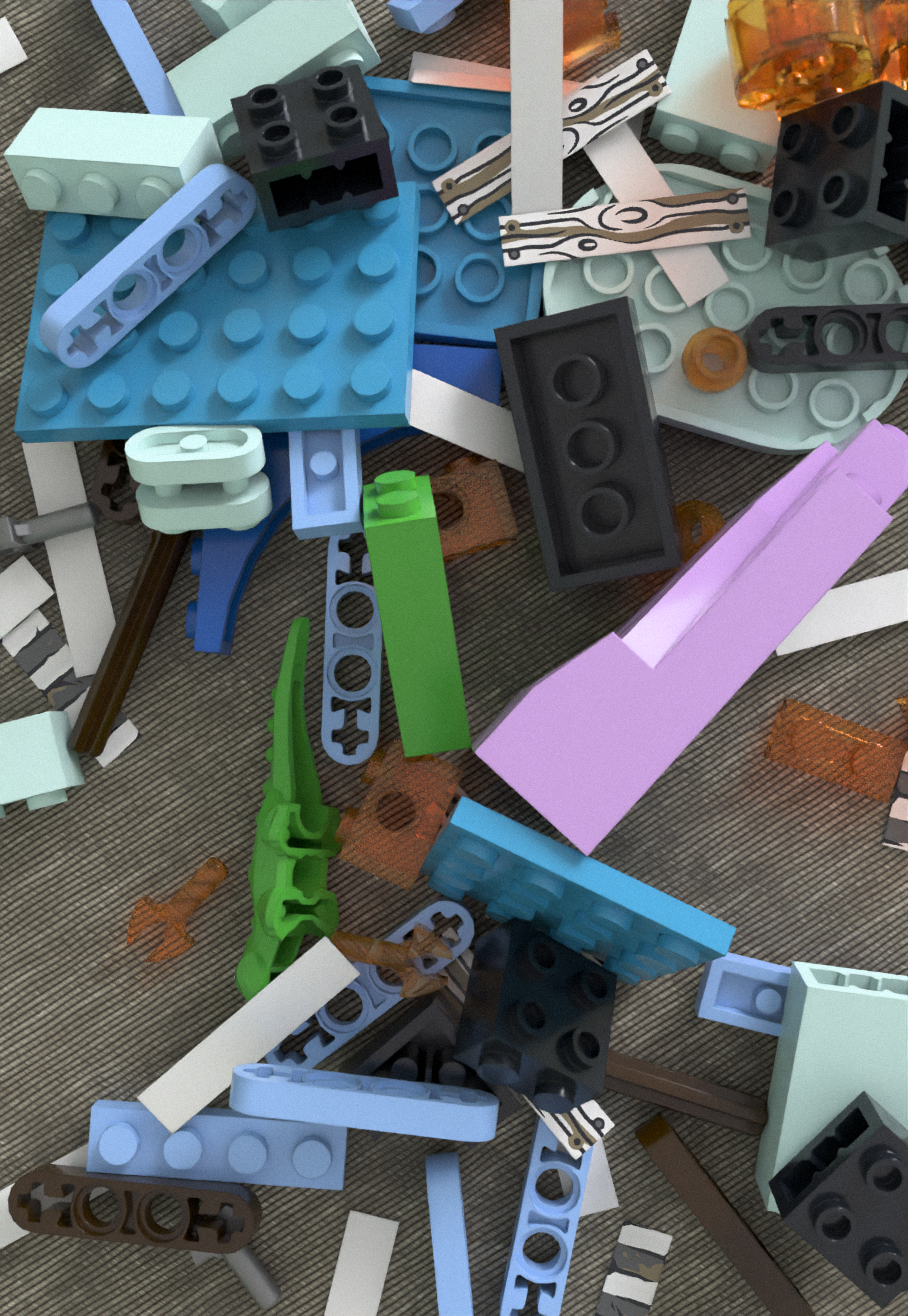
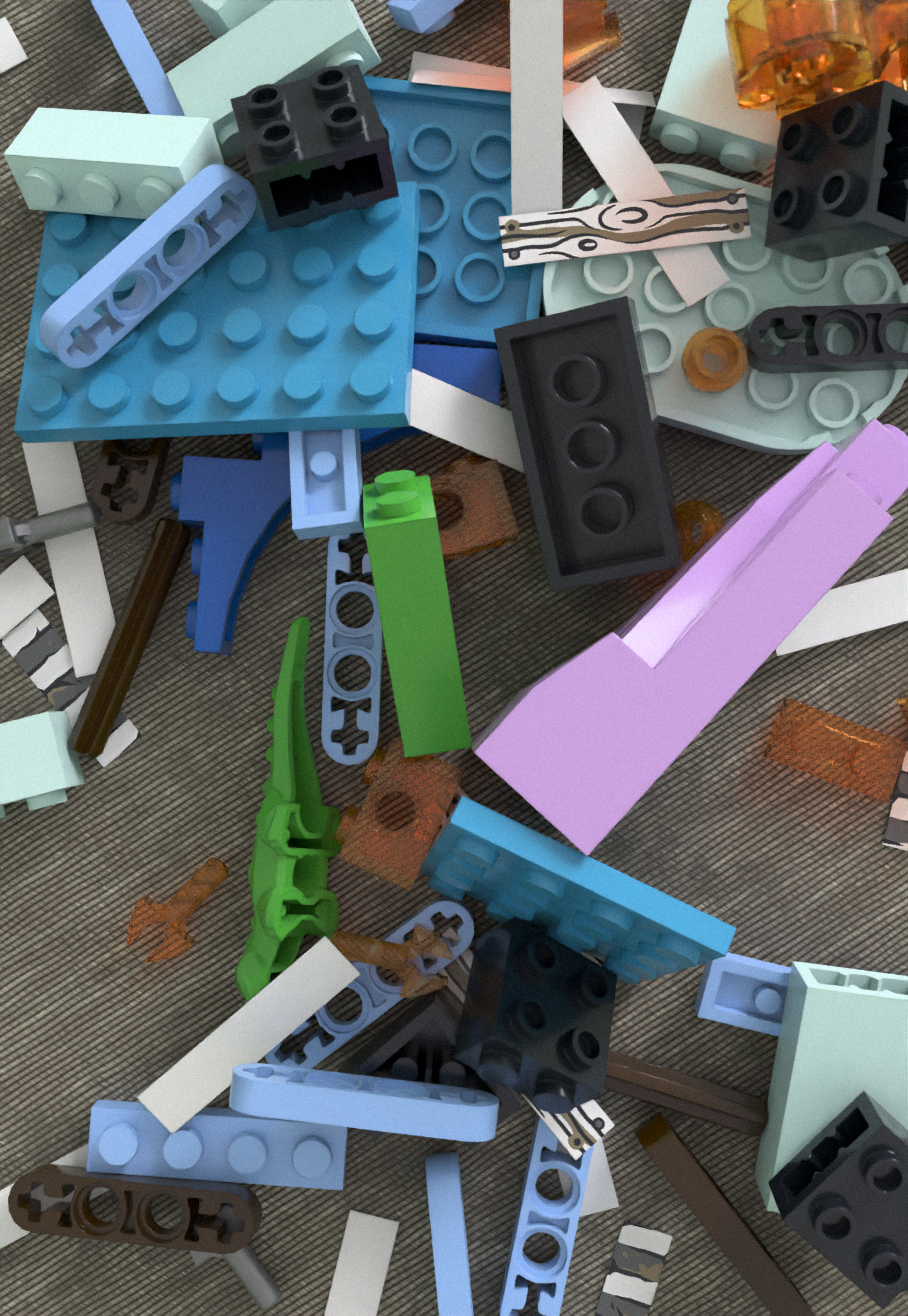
(199, 477): light aqua brick -> none
(585, 118): sticker -> none

